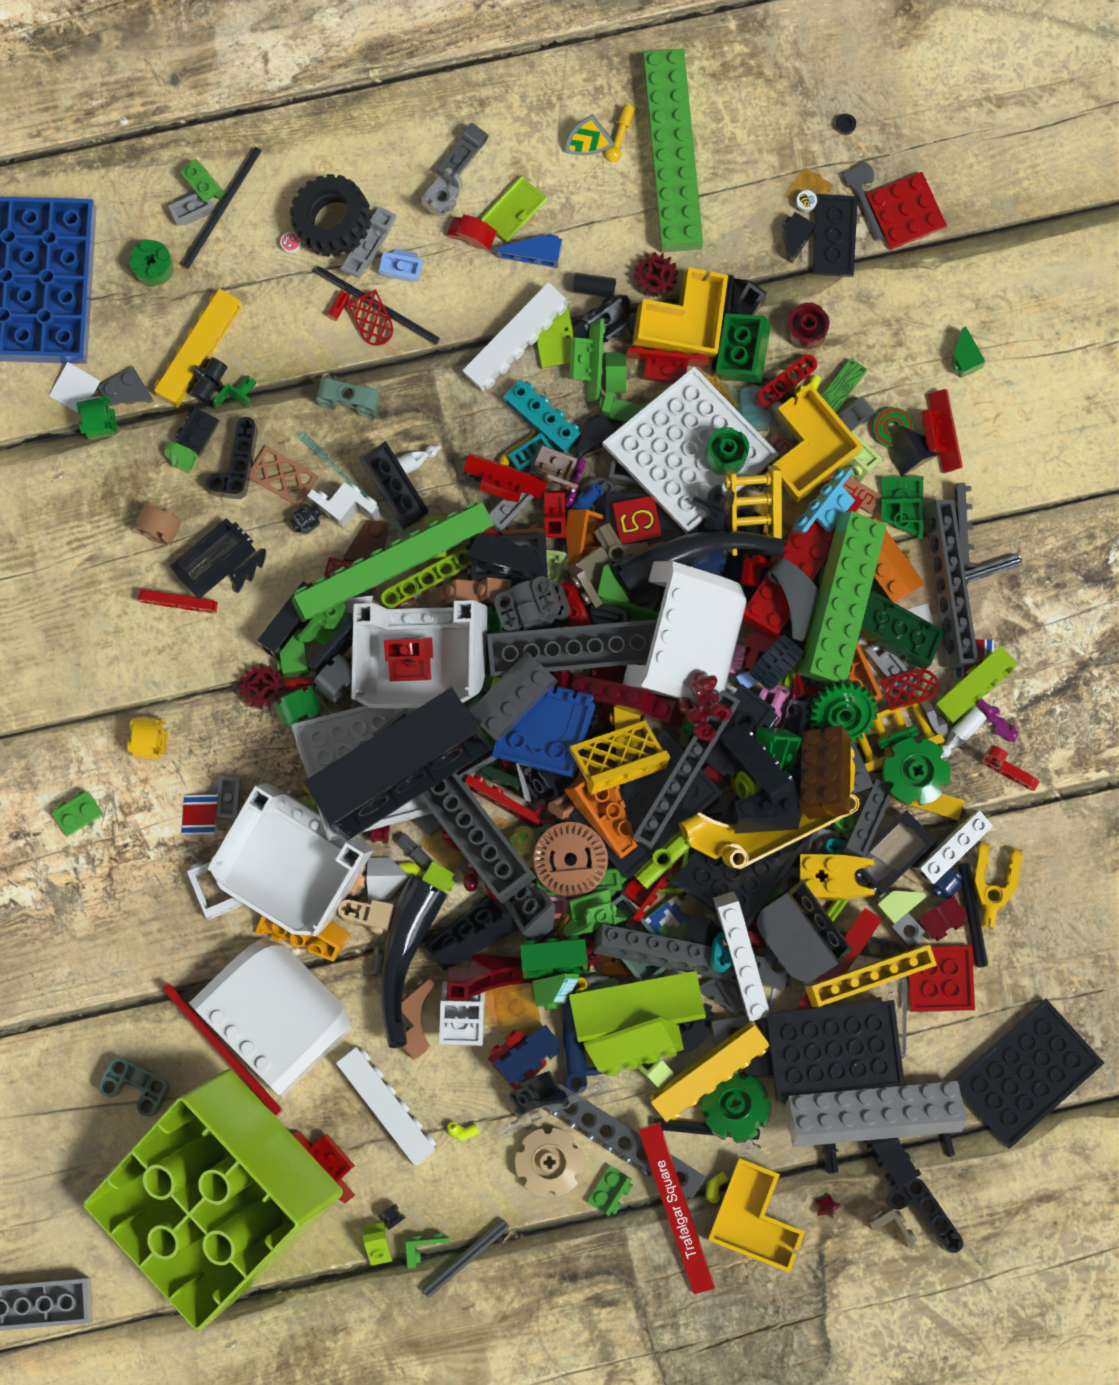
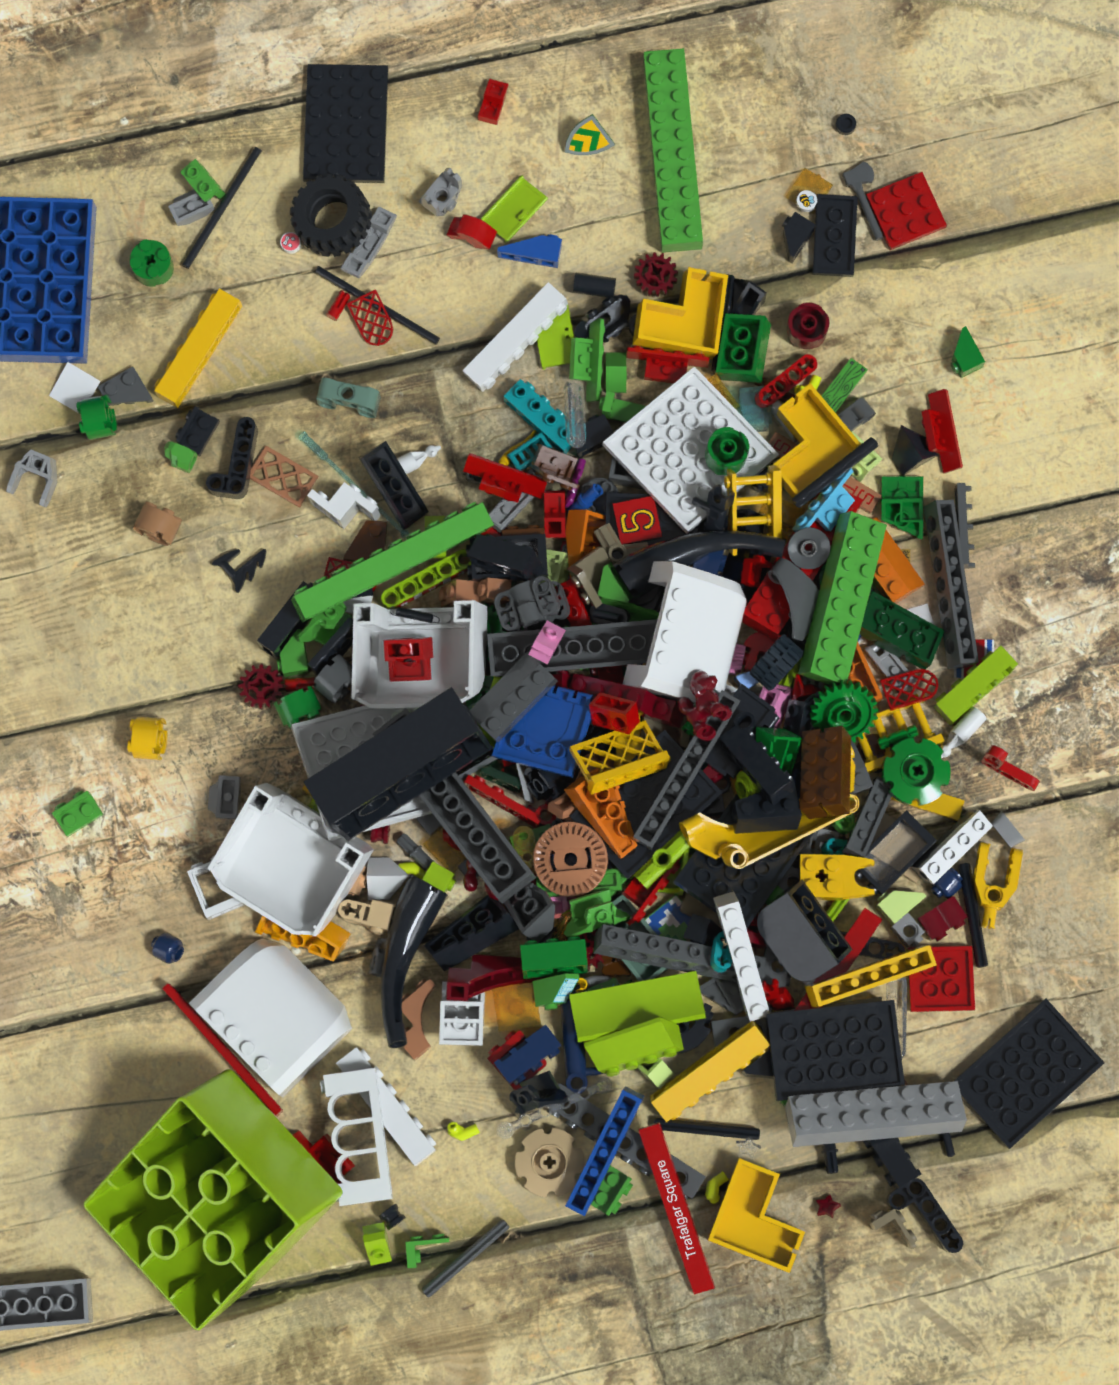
(31, 462): none -> light grey piece
(138, 1078): sand green beam -> none
(167, 948): none -> dark blue head
(177, 601): red beam -> none
(199, 814): sticker -> none
(207, 379): black pin -> none
(213, 557): black piece -> none
(238, 394): green bracket -> none
(305, 519): black head -> none
(346, 122): none -> black plate
(350, 1083): none -> white fence
(401, 265): light blue slope -> none
(415, 615): none -> black piece
(465, 150): dark grey plate -> none
(493, 101): none -> red slope
(546, 642): none -> bright pink brick
(575, 413): none -> clear piece
(604, 1150): none -> blue brick
(614, 153): yellow pin -> none
(614, 713): none -> red brick
(743, 1122): green piece -> none
(777, 997): none -> red plate
(808, 558): none -> dark grey dish
(835, 472): none -> black axle
(886, 417): green tile -> none
(937, 722): light grey slope -> none
(993, 568): axle -> none
(1001, 727): magenta animal -> none
(1007, 830): none -> light grey piece

